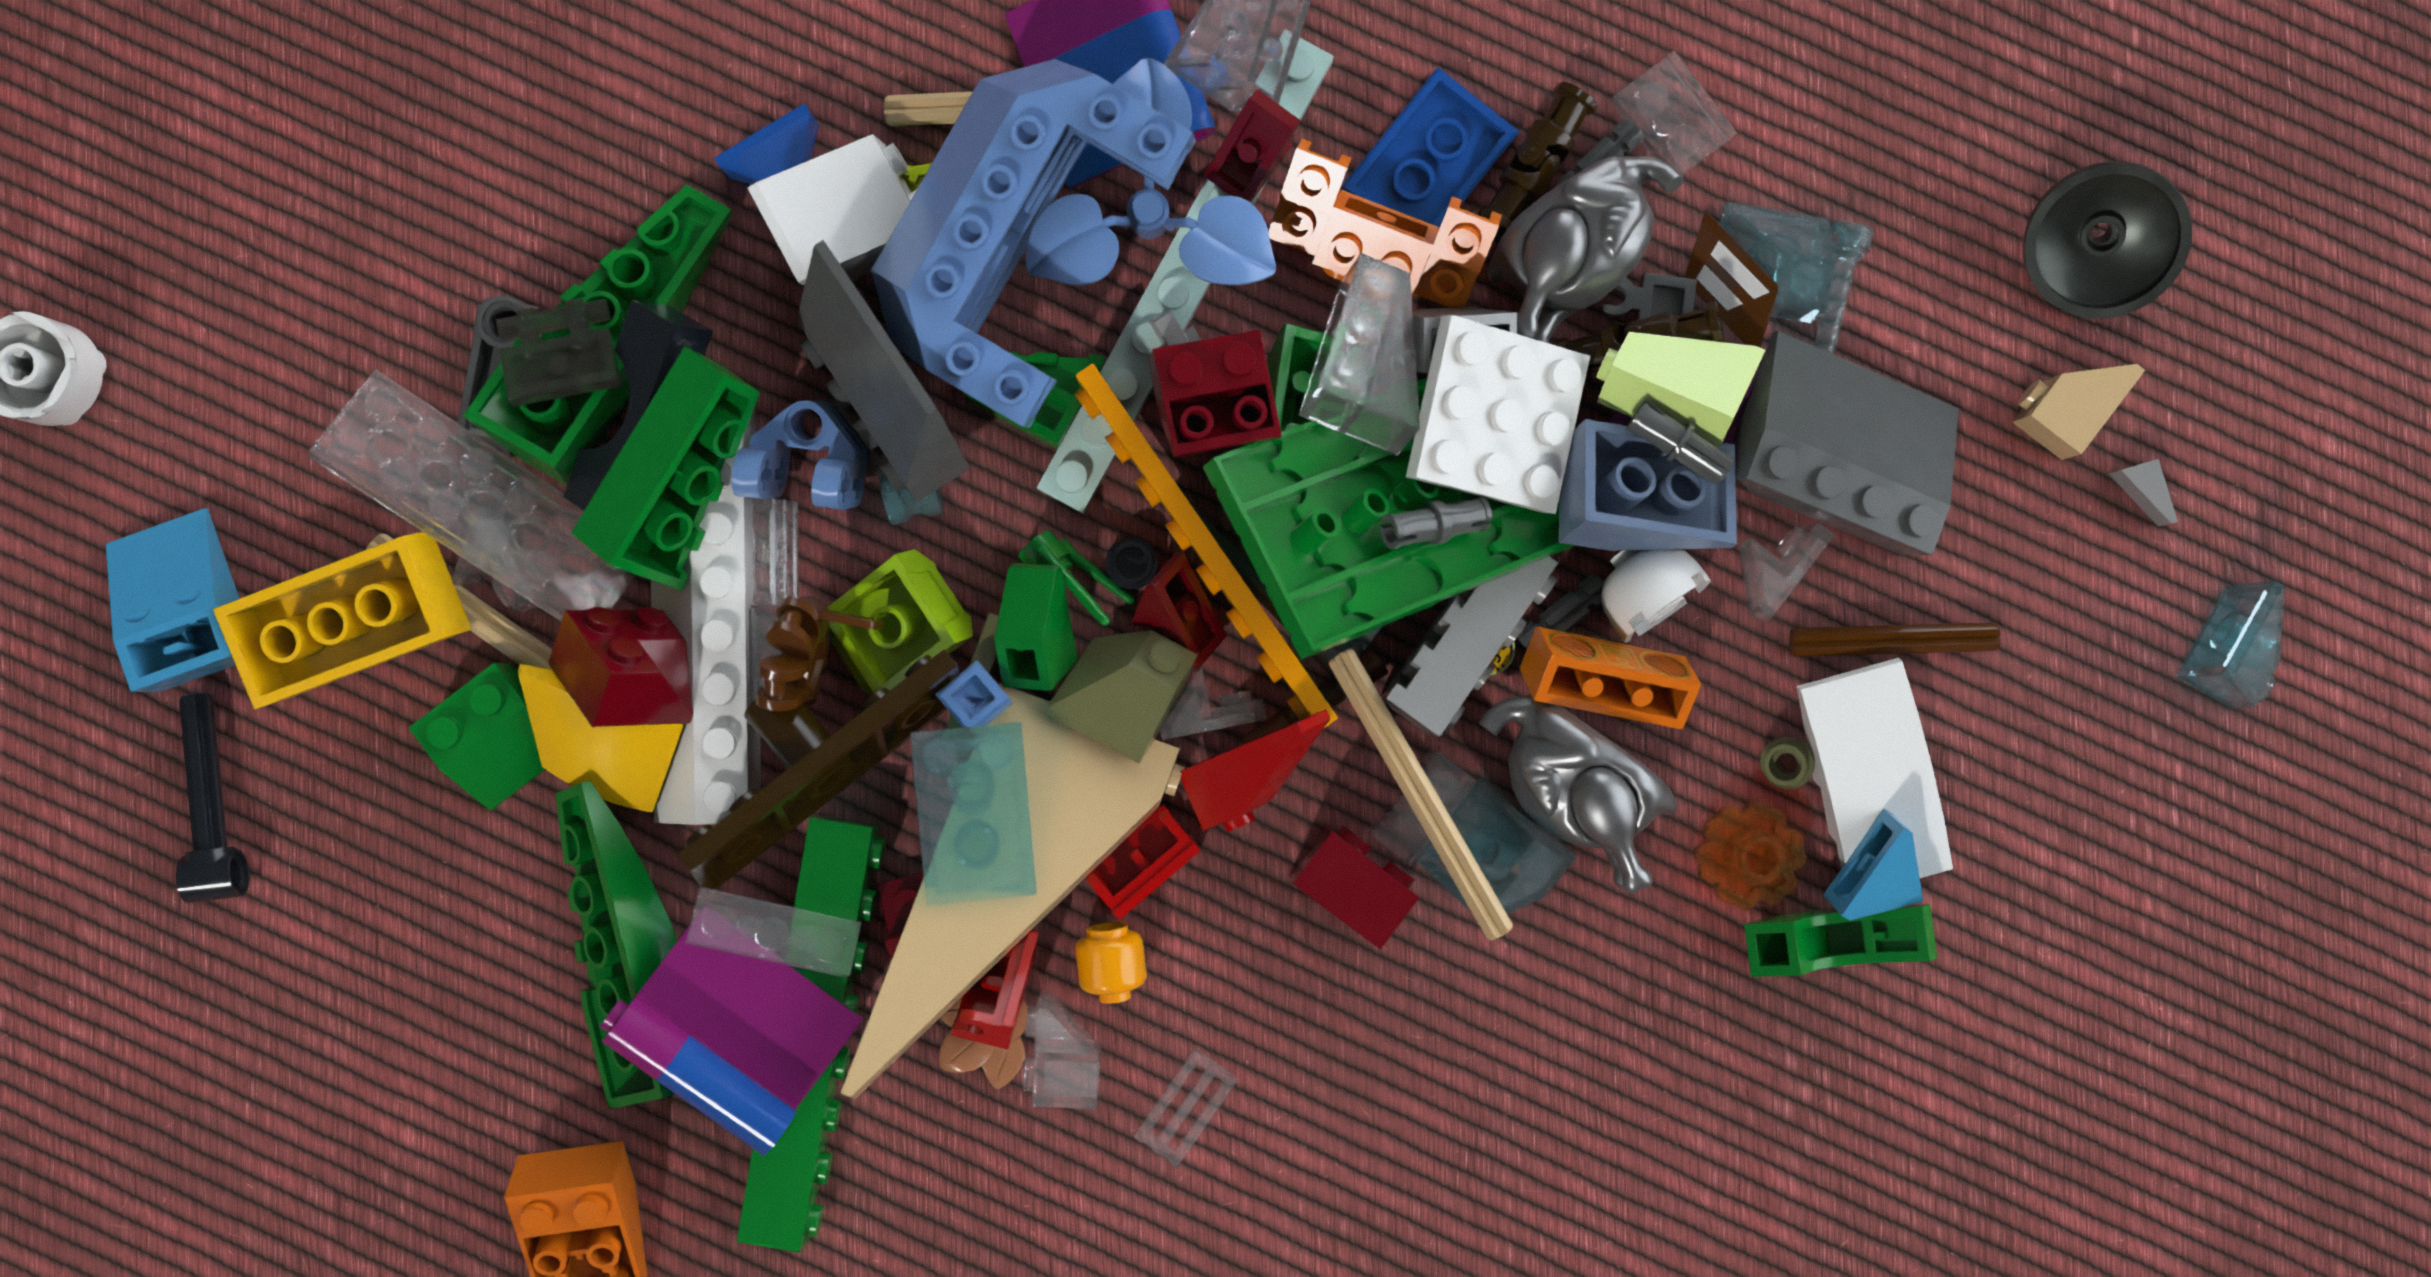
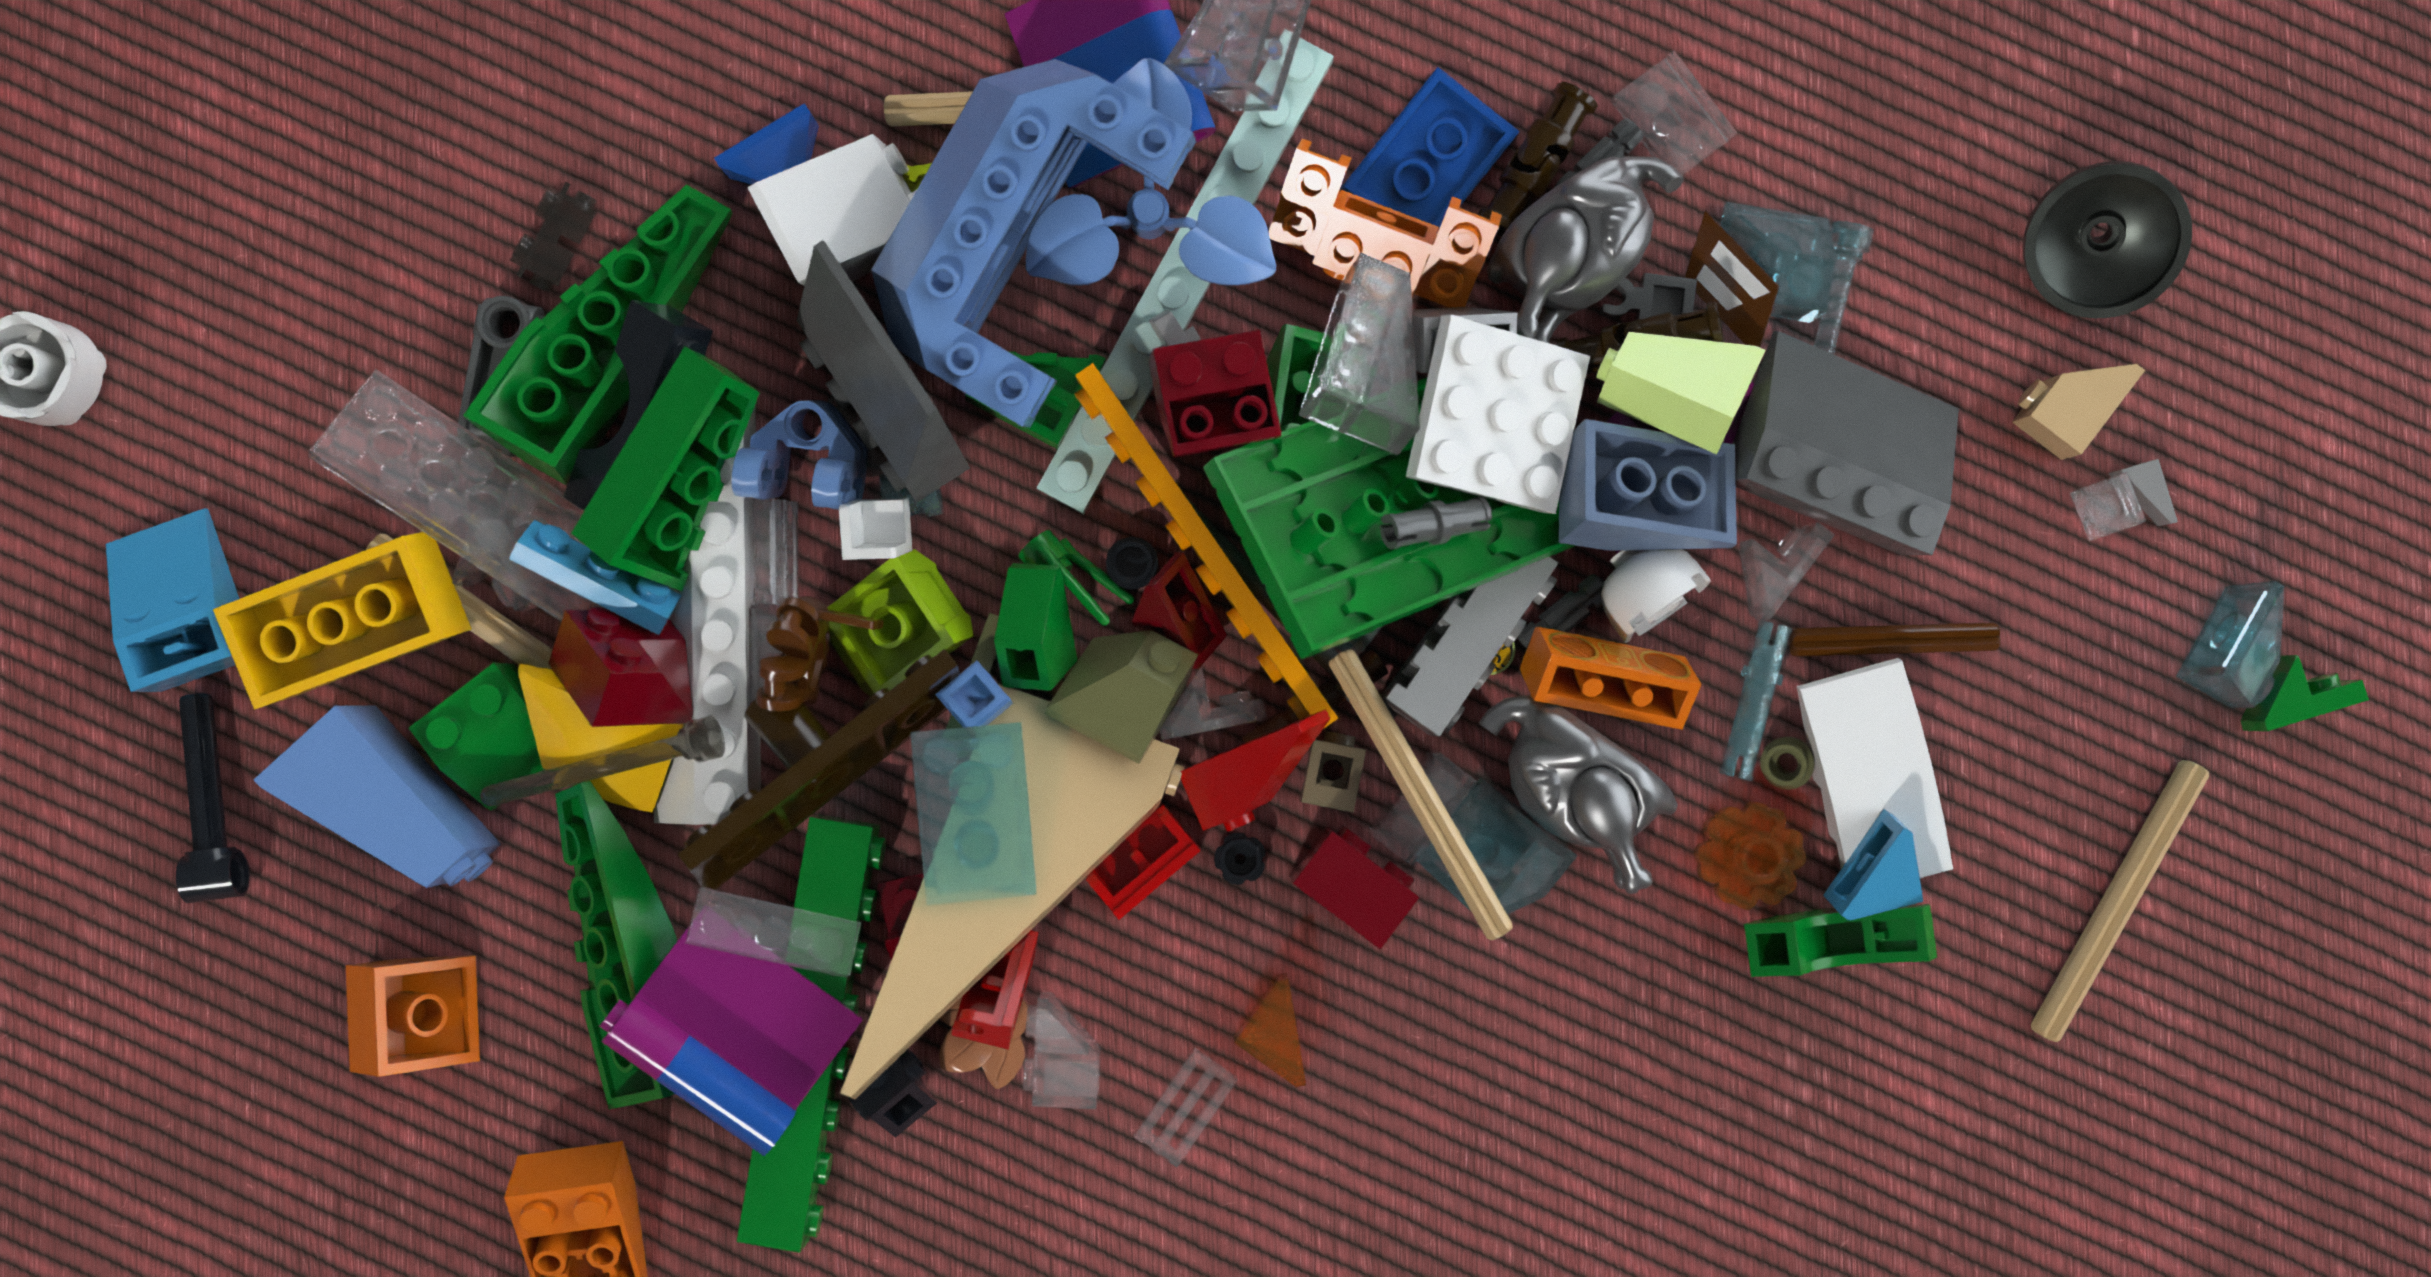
(381, 796): none -> medium blue slope
(412, 1014): none -> orange slope
(559, 217): none -> clear smoke hinge
(559, 365): clear smoke plate -> none
(576, 567): none -> dark azure plate
(699, 740): none -> clear smoke piece
(875, 528): none -> white panel
(896, 1095): none -> black brick
(1110, 961): light orange head -> none
(1240, 844): none -> black plate
(1253, 147): dark red slope -> none
(1272, 1034): none -> clear orange slope
(1335, 793): none -> dark tan brick
(1680, 443): dark grey axle -> none
(1755, 699): none -> clear light blue pin
(2107, 506): none -> clear plate
(2119, 900): none -> tan axle
(2300, 699): none -> green slope

